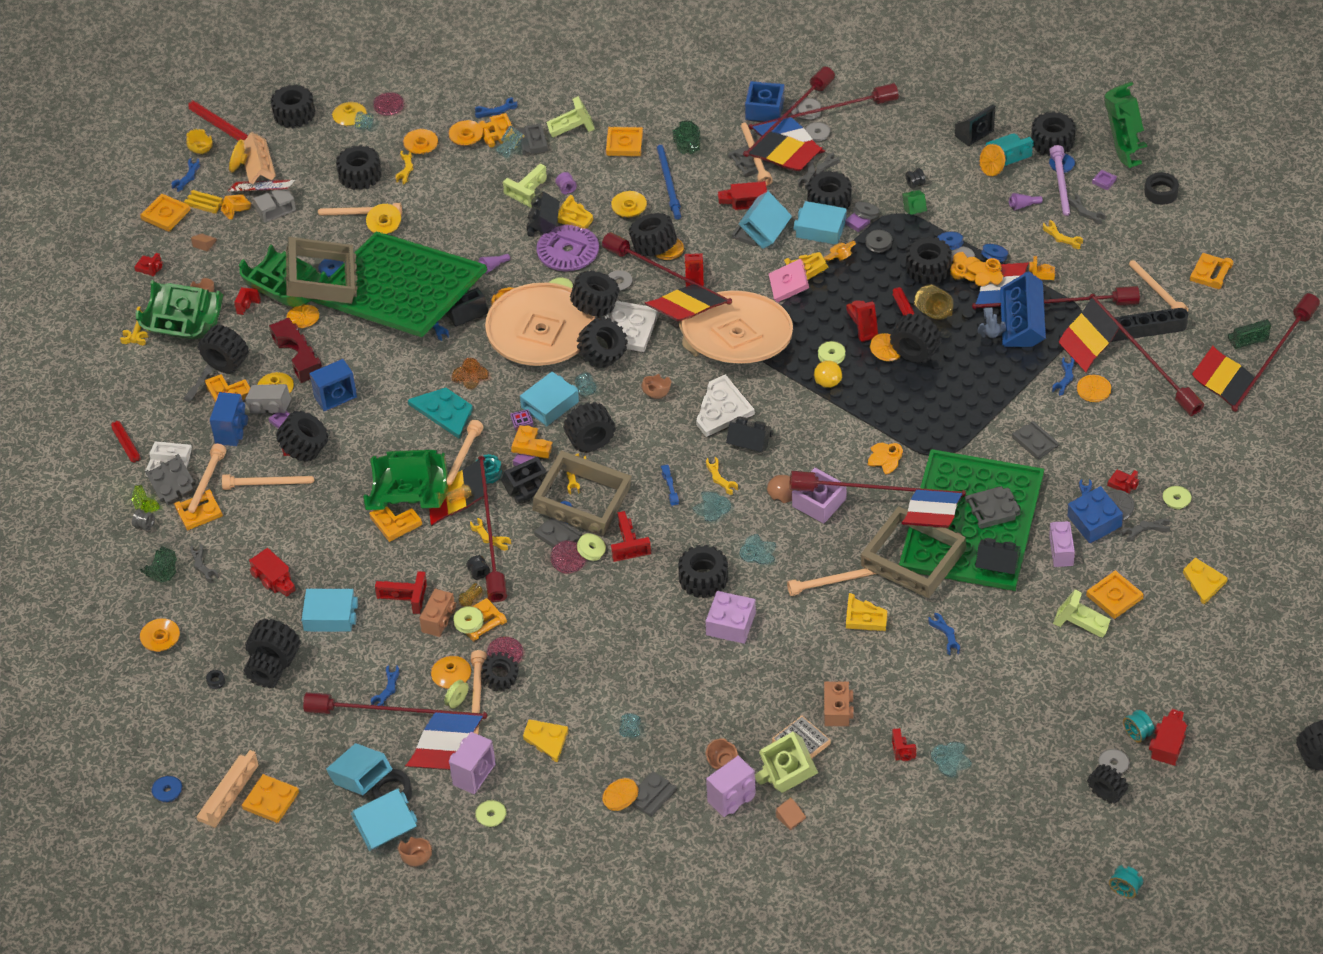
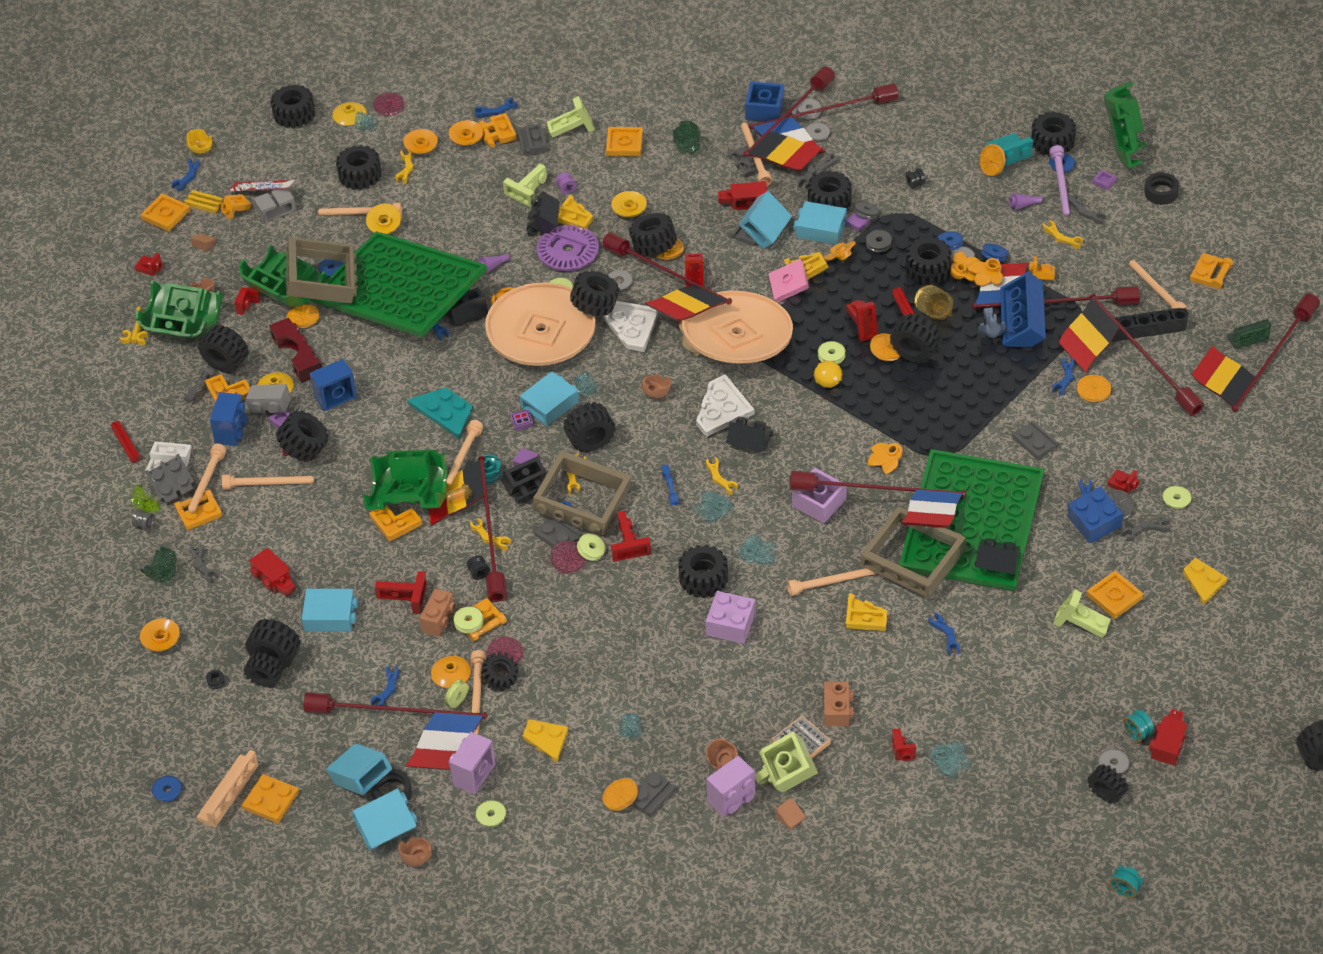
(217, 121): red axle -> none
(238, 156): yellow dish -> none
(258, 158): light nougat panel -> none
(470, 373): clear orange plate -> none
(470, 595): clear yellow pin -> none
(511, 140): clear light blue plate -> none
(526, 443): light orange plate -> none
(610, 333): black tyre -> none
(674, 203): blue bar -> none
(779, 488): nougat hair -> none
(914, 202): green brick -> none
(976, 126): black slope -> none
(994, 505): dark grey plate -> none
(1061, 544): lavender brick -> none

